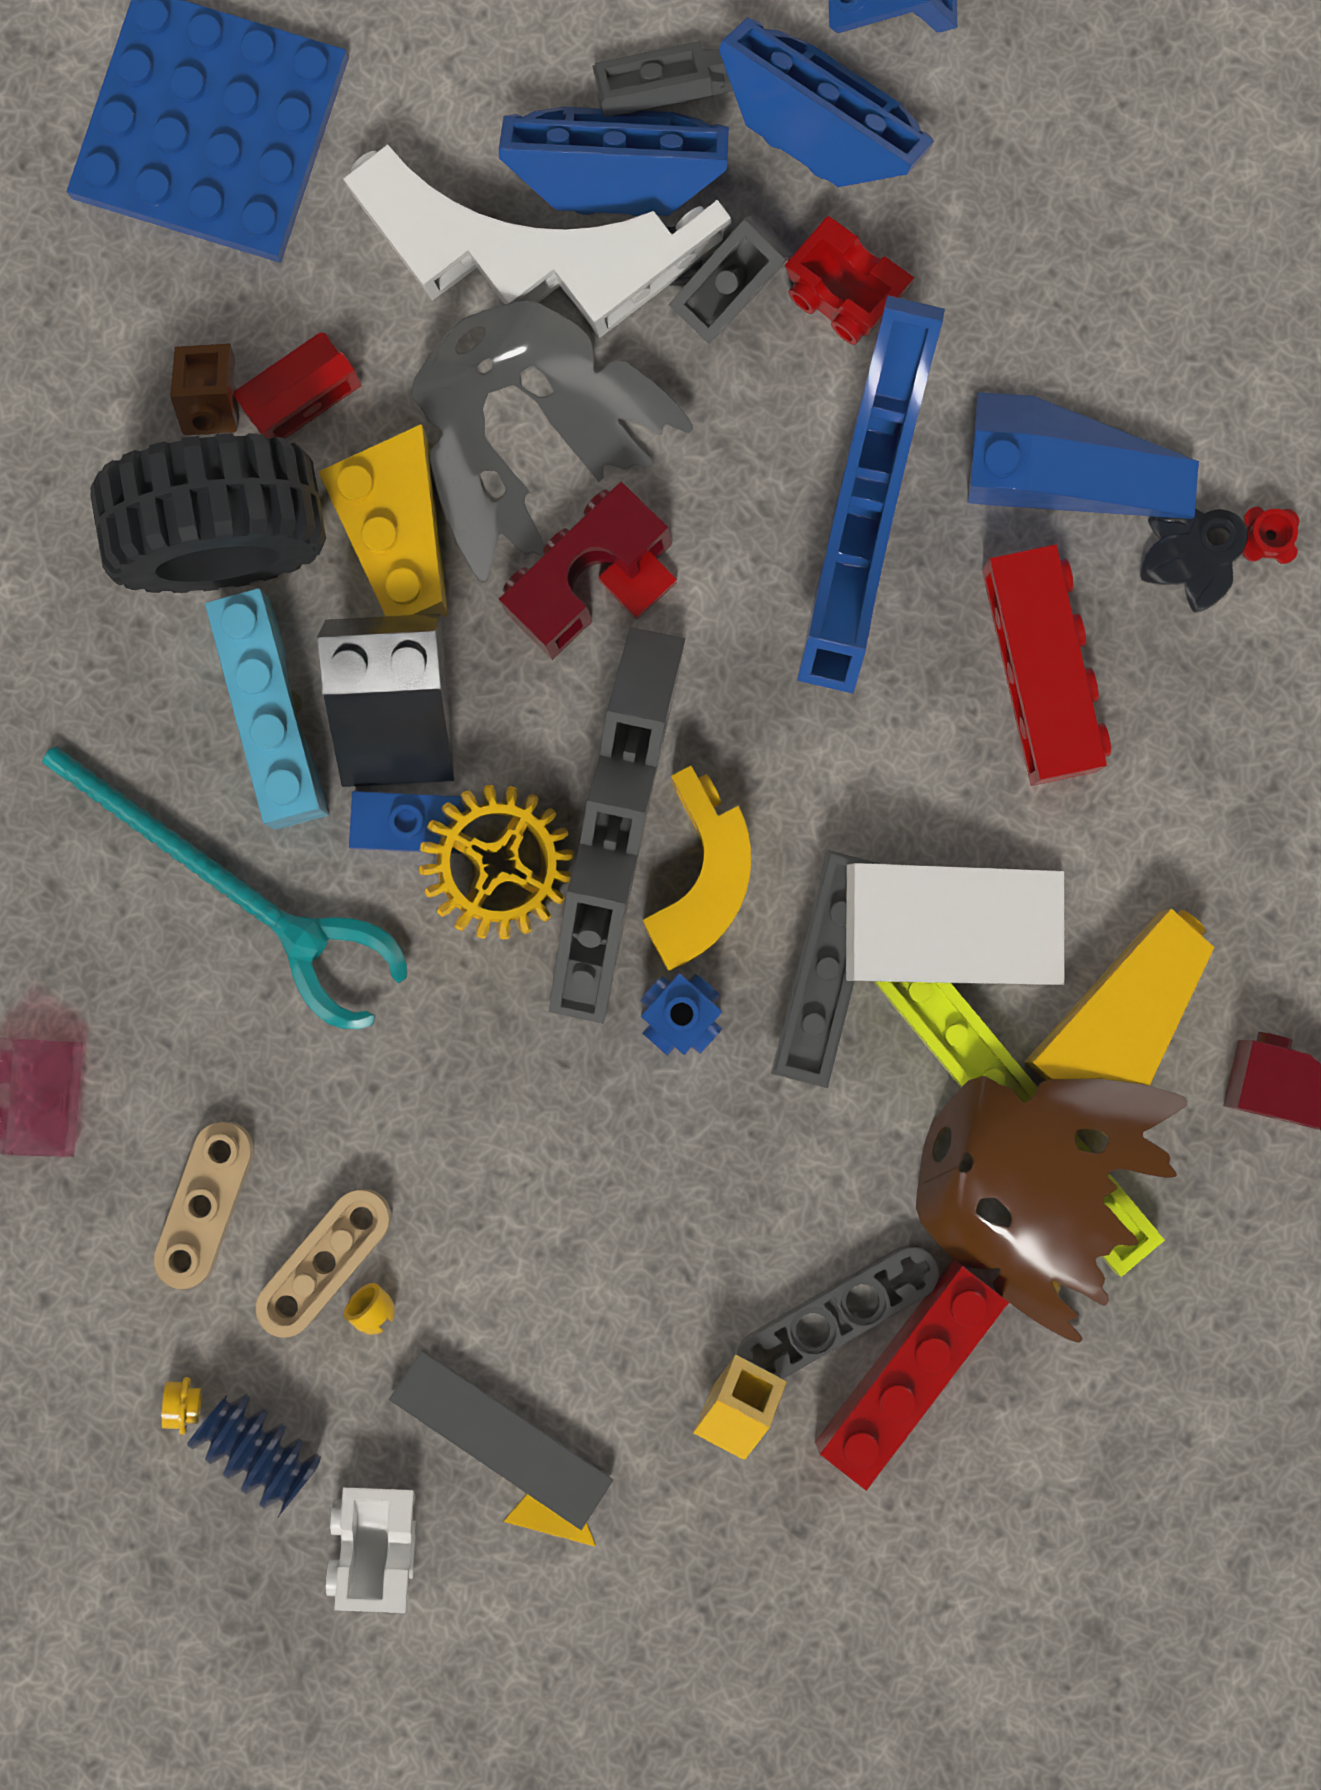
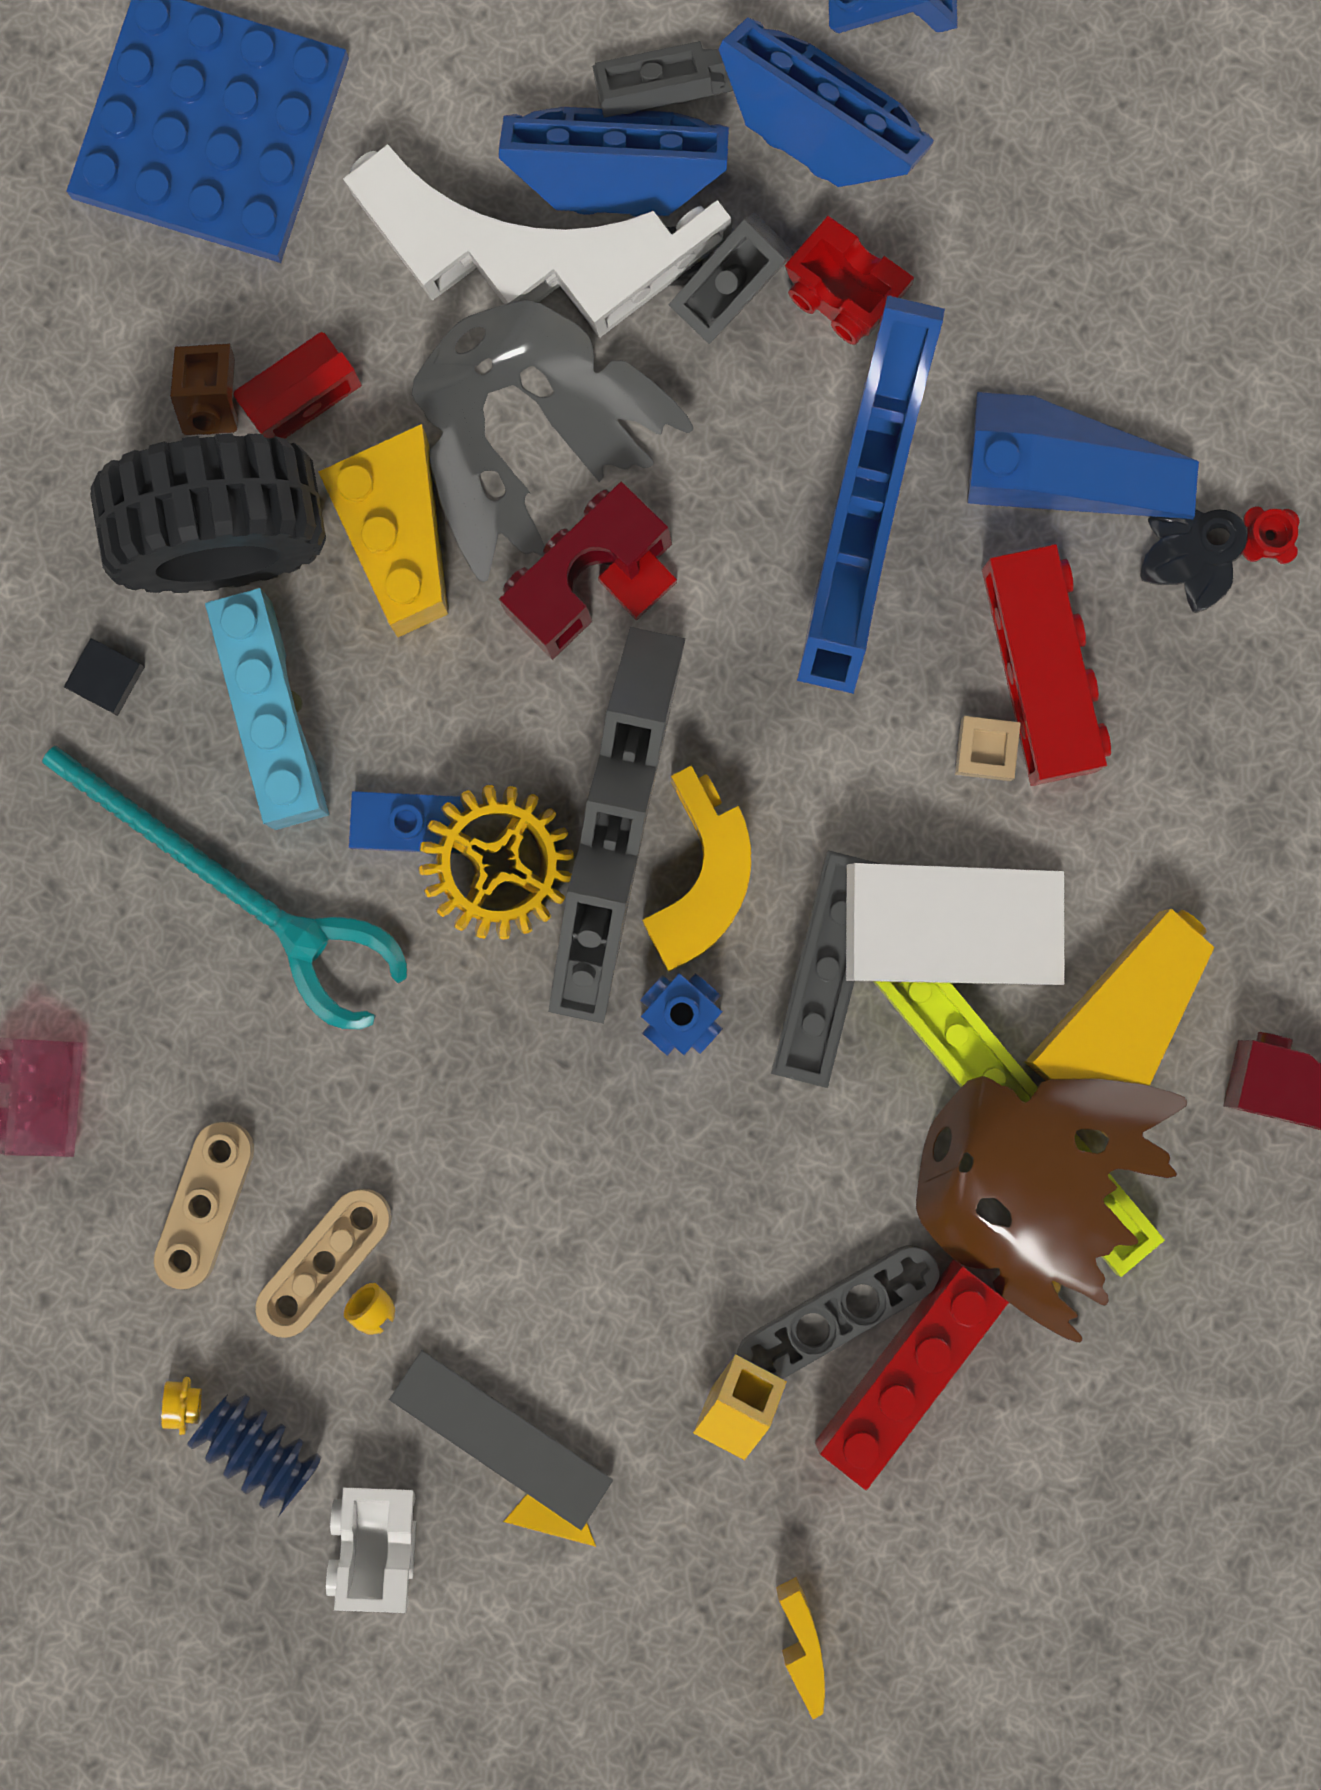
(104, 676): none -> black tile
(387, 699): black slope -> none
(804, 1657): none -> yellow slope
(987, 748): none -> tan plate

